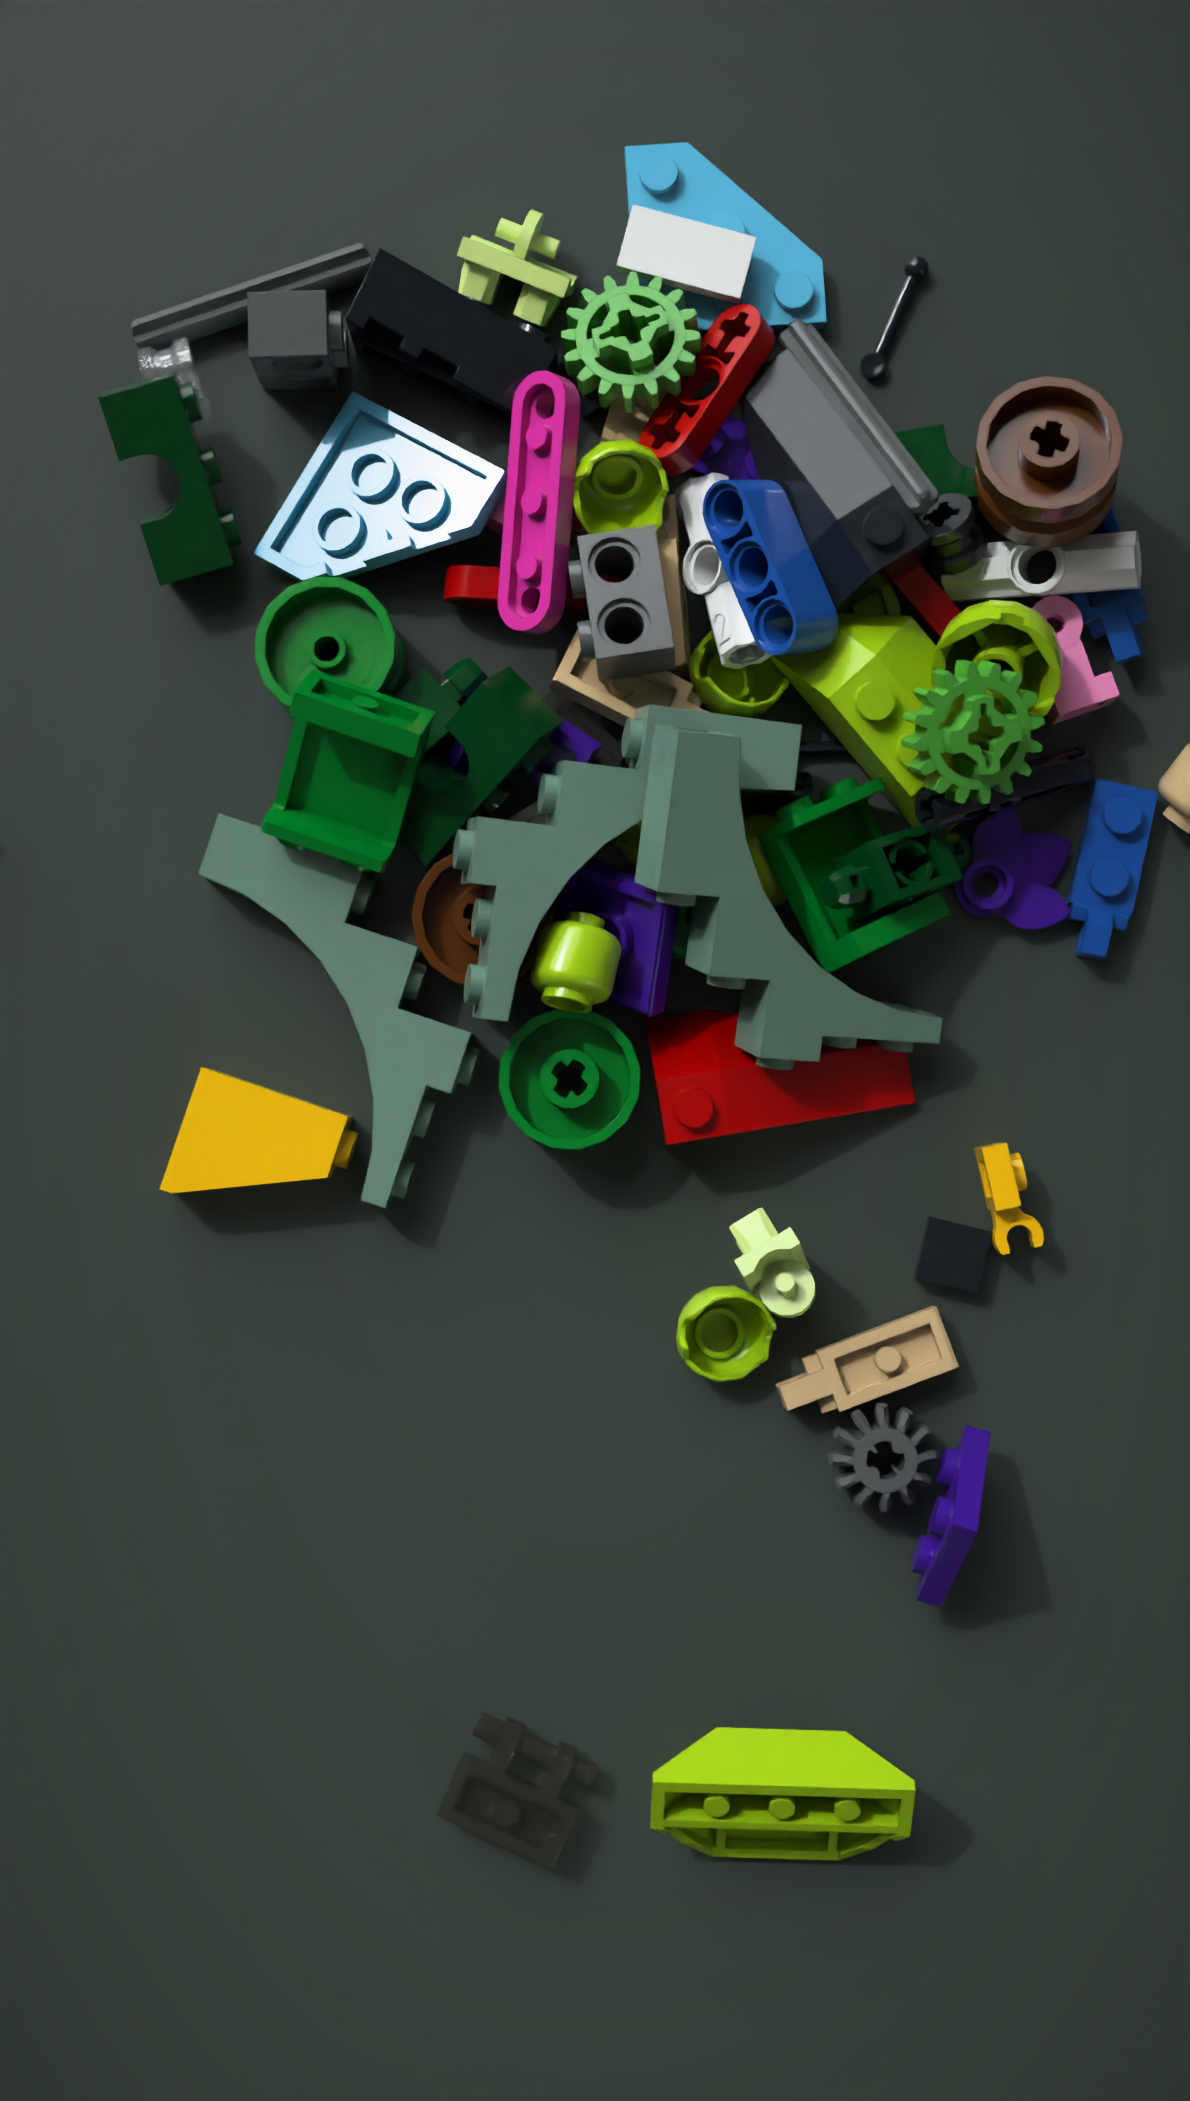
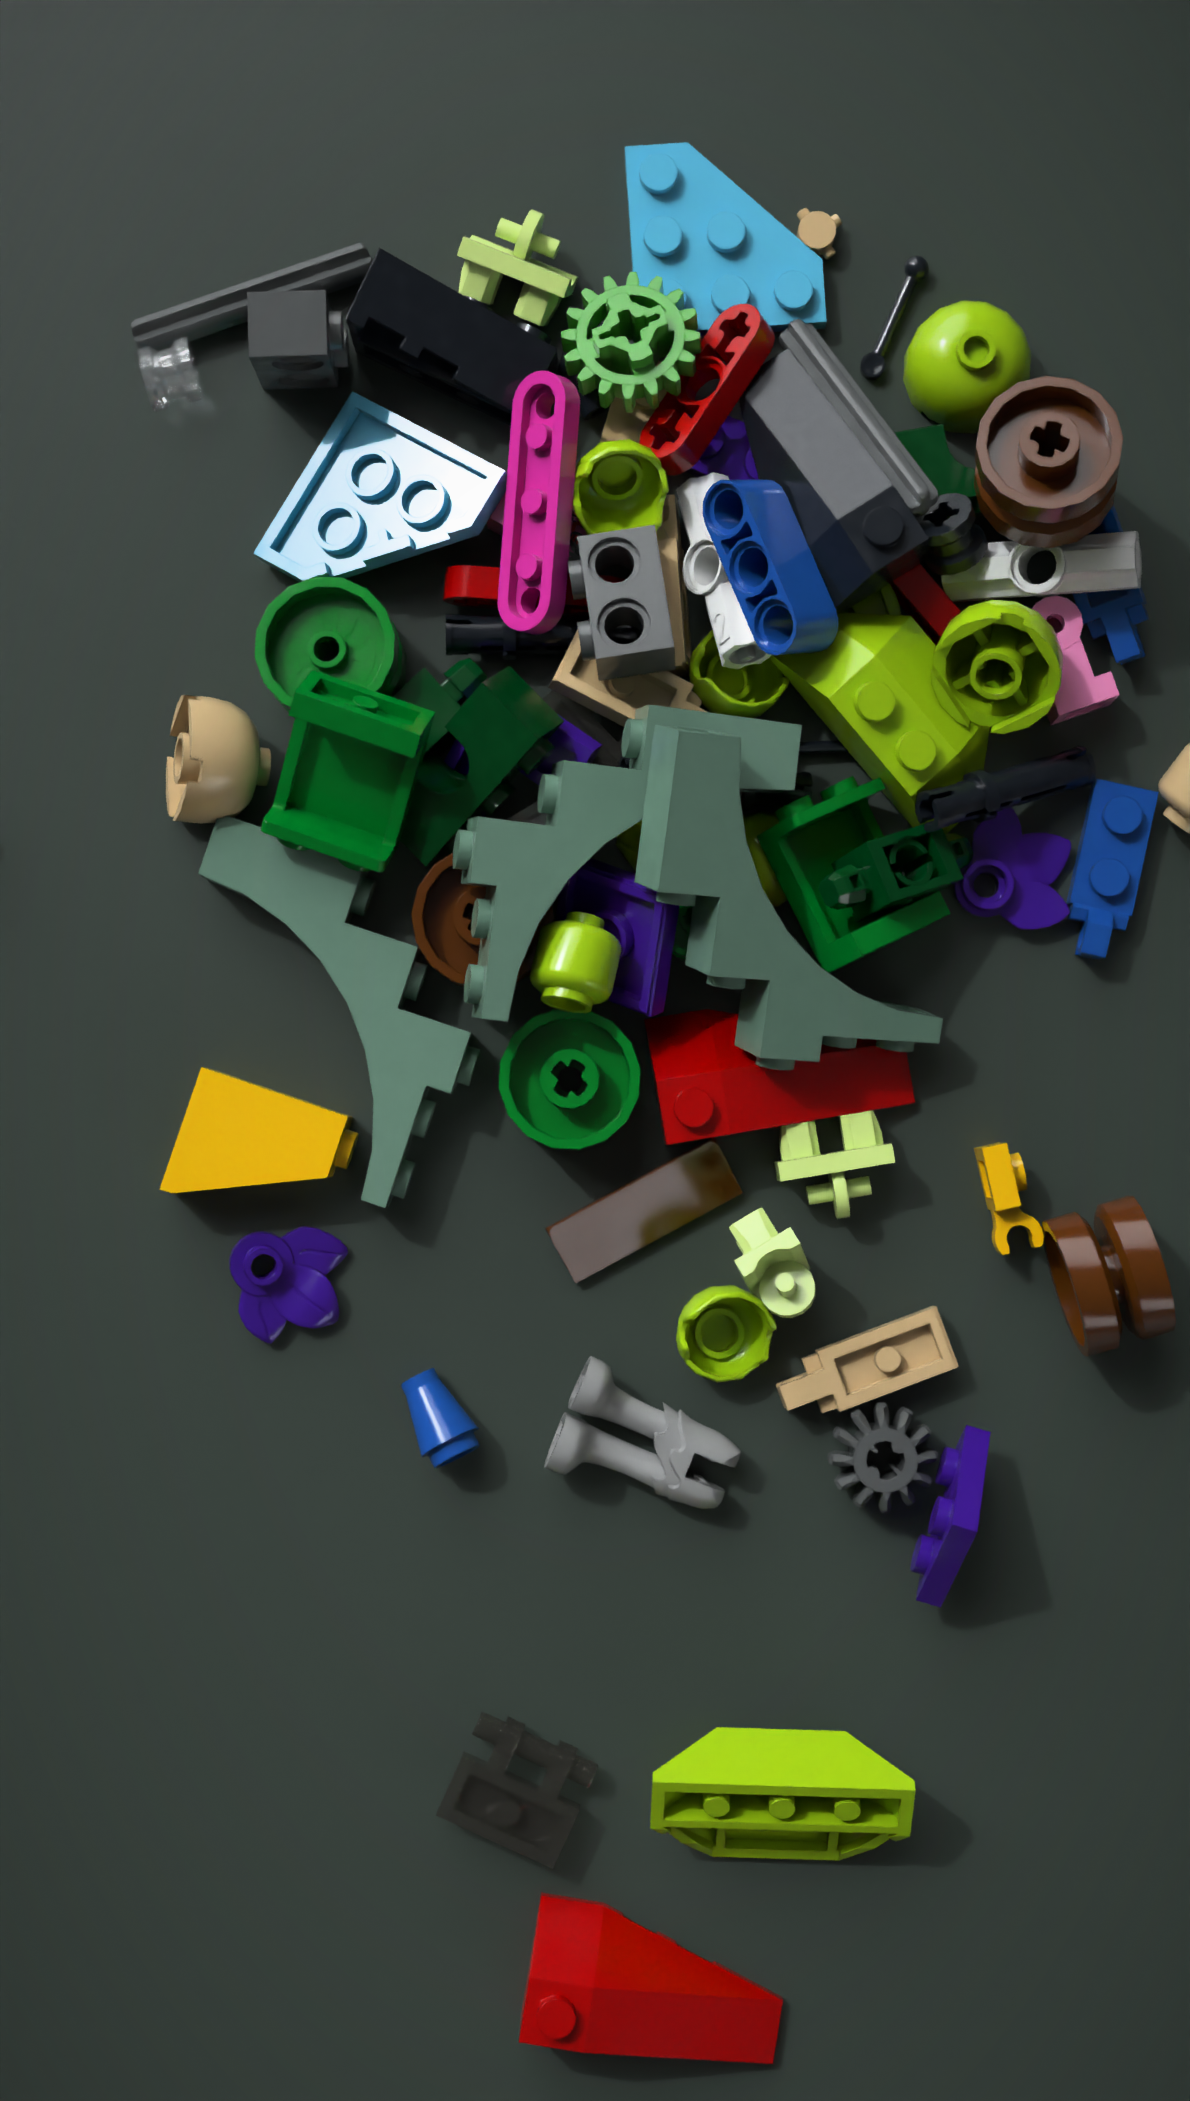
(158, 420): dark green arch -> none
(213, 761): none -> tan cylinder
(295, 1285): none -> dark purple plate
(438, 1419): none -> blue cone
(493, 637): none -> black pin
(634, 1992): none -> red wedge
(644, 1210): none -> slope
(673, 1434): none -> light grey piece
(686, 254): white tile -> none
(818, 231): none -> tan piece
(862, 1149): none -> yellowish green hips
(950, 723): bright green gear -> none
(952, 1254): black tile -> none
(964, 362): none -> lime cylinder
(1109, 1275): none -> reddish brown wheel

